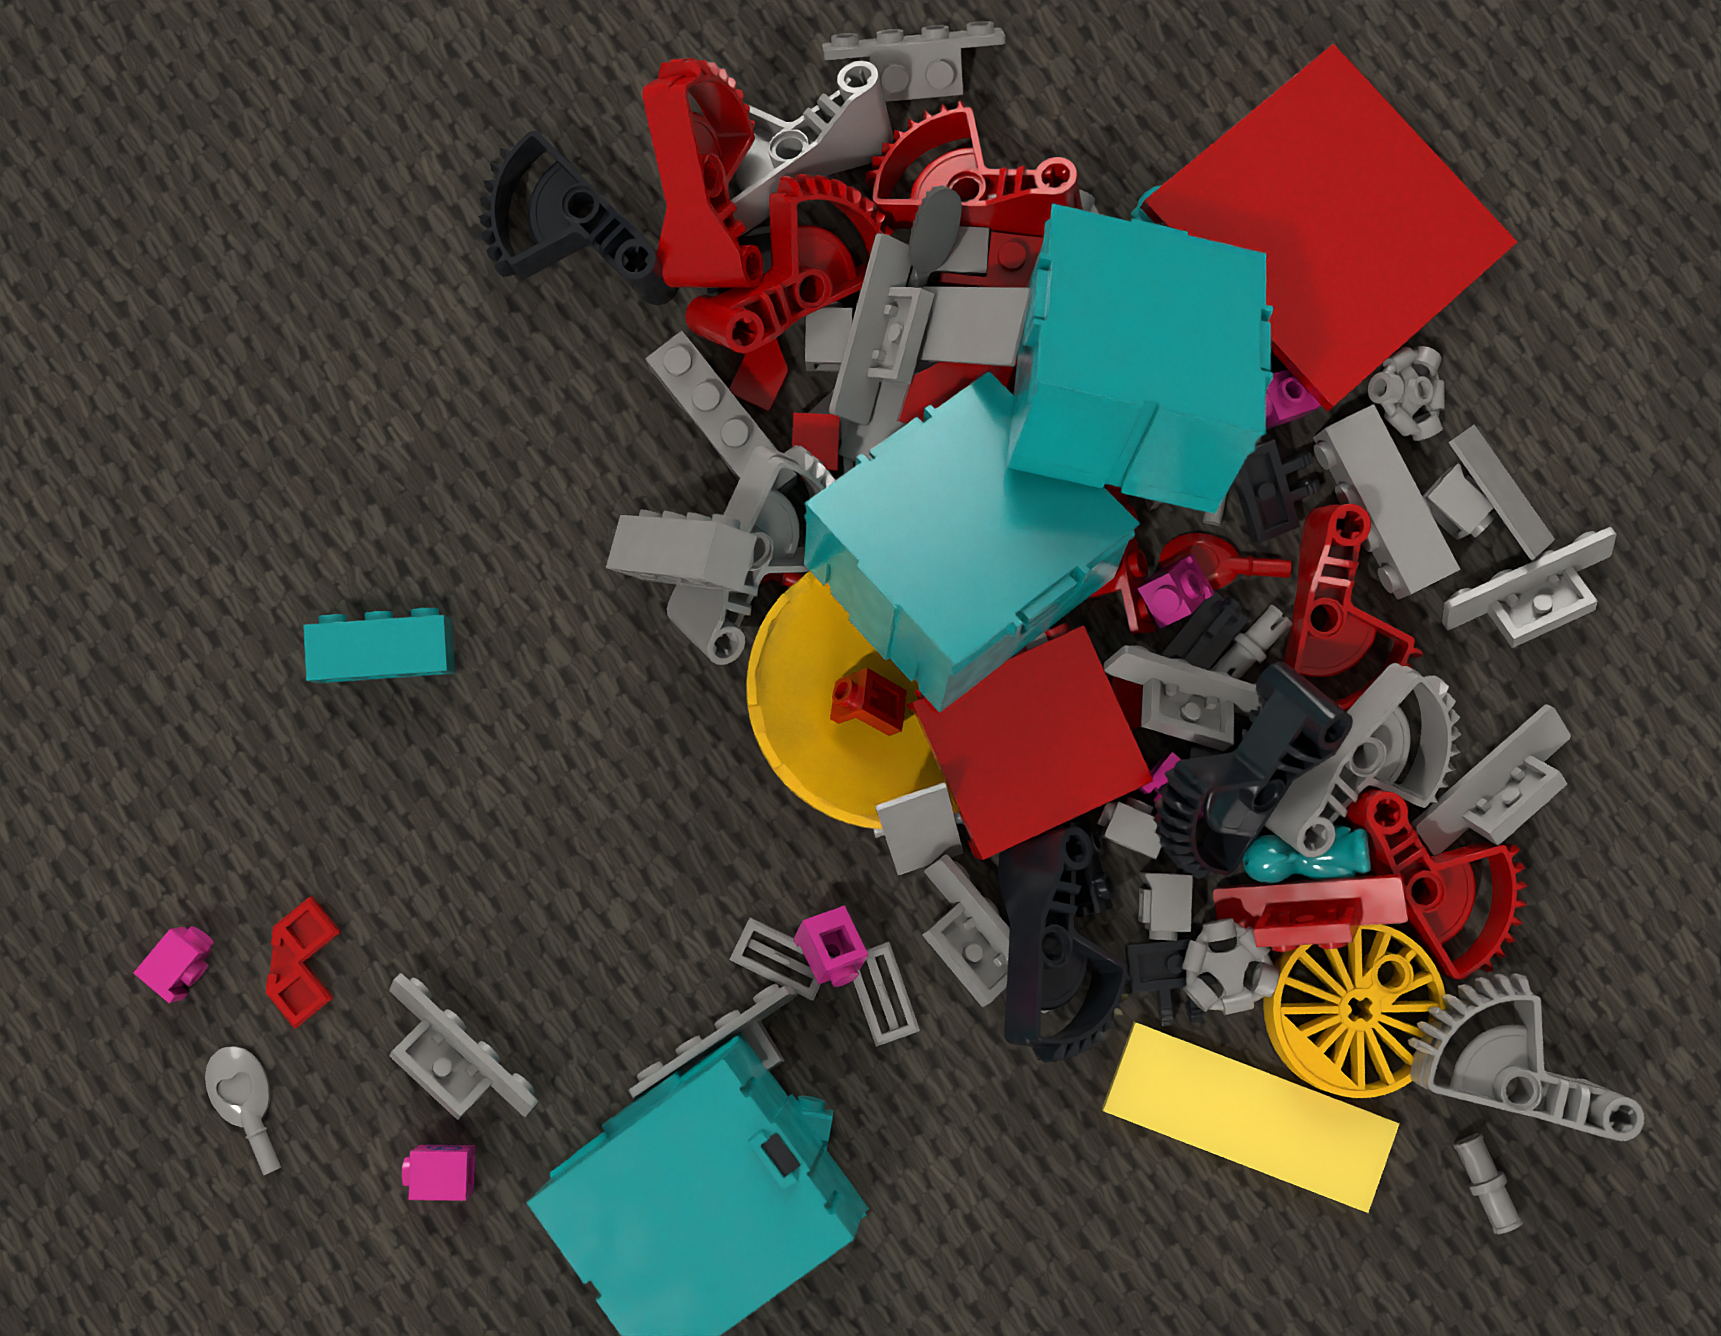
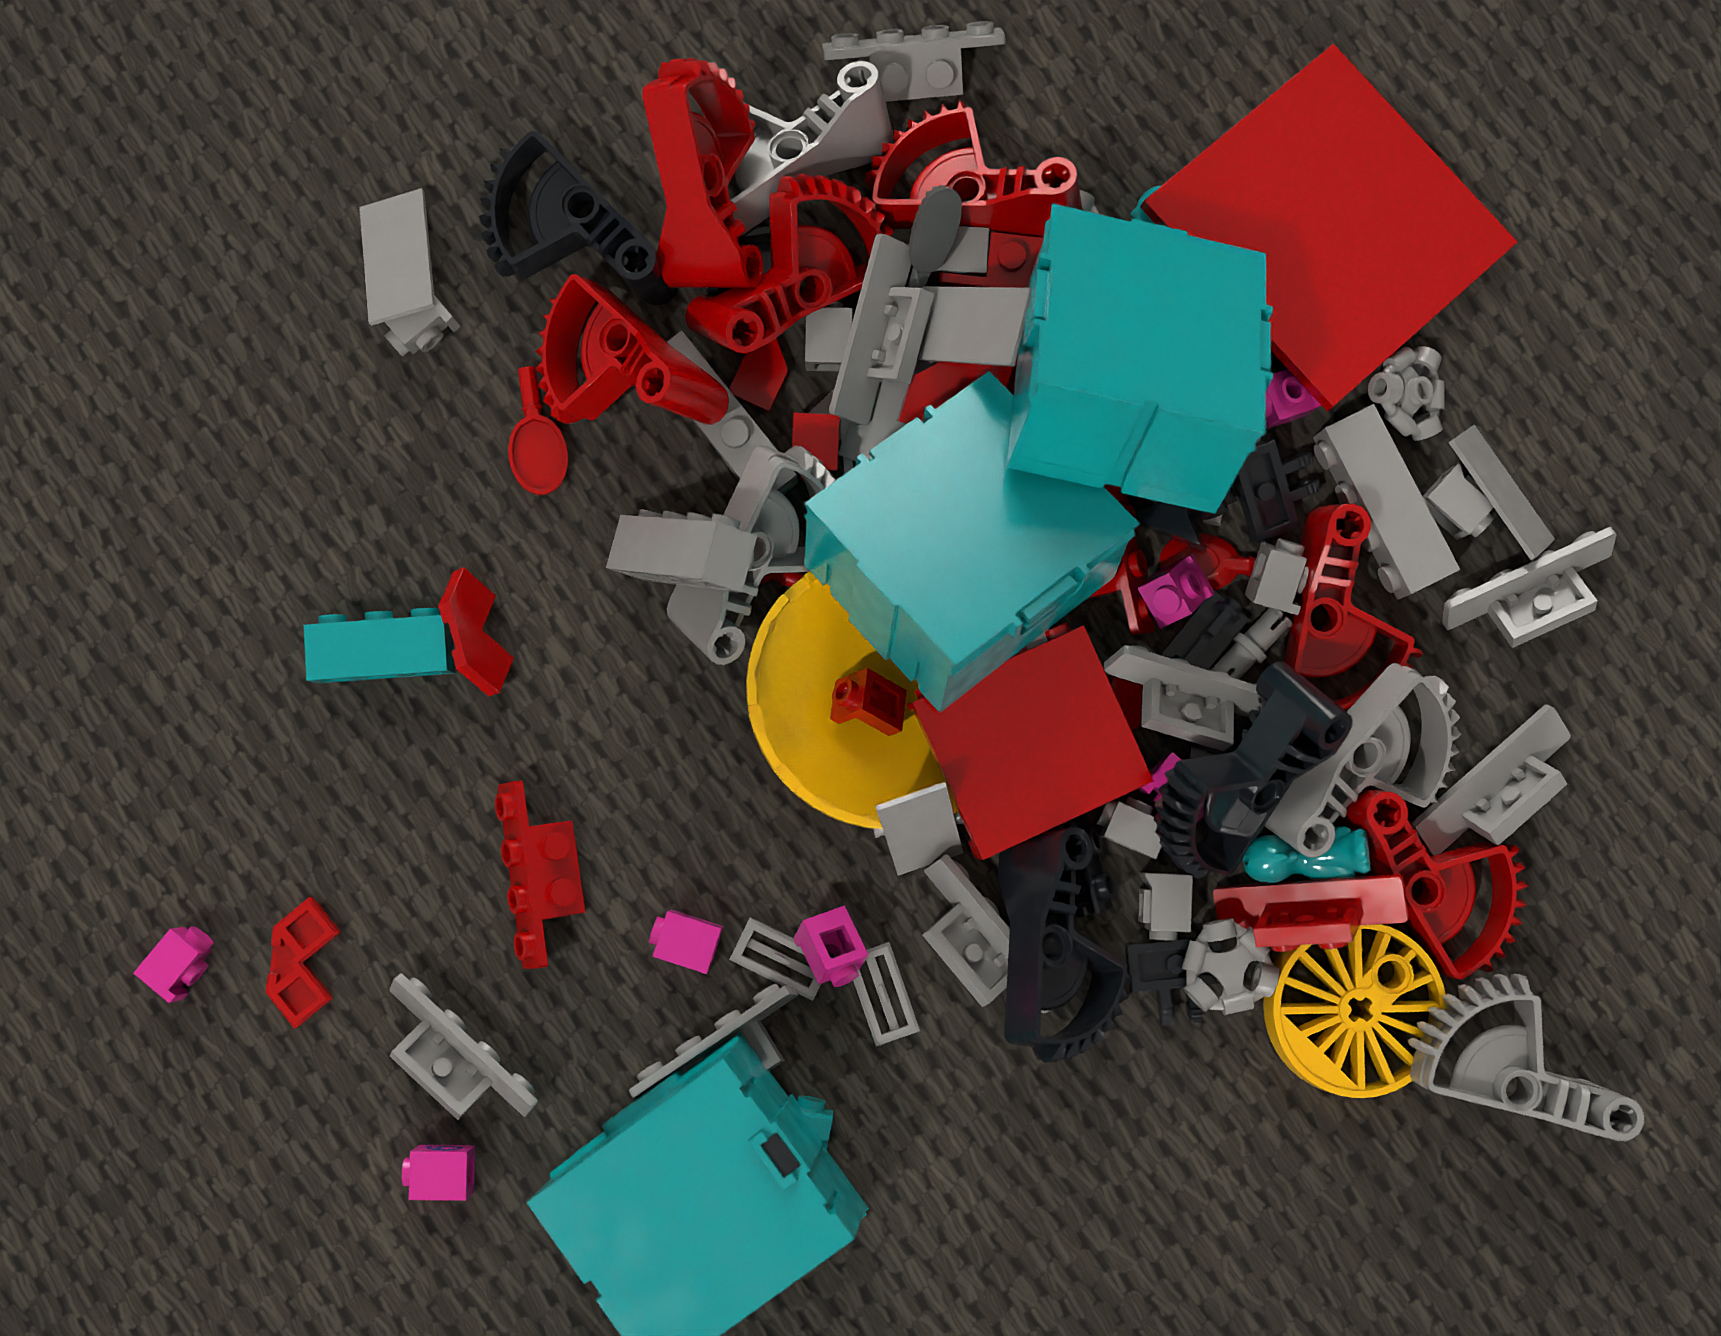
(242, 1097): light grey piece -> none
(396, 257): none -> light grey piece
(420, 329): none -> light grey brick
(476, 654): none -> red tile
(536, 444): none -> red piece
(541, 873): none -> red bracket
(615, 355): none -> red arm
(685, 940): none -> dark pink brick
(1179, 521): none -> black slope
(1250, 1117): light yellow tile -> none
(1278, 576): none -> light grey brick
(1488, 1183): light grey pin -> none

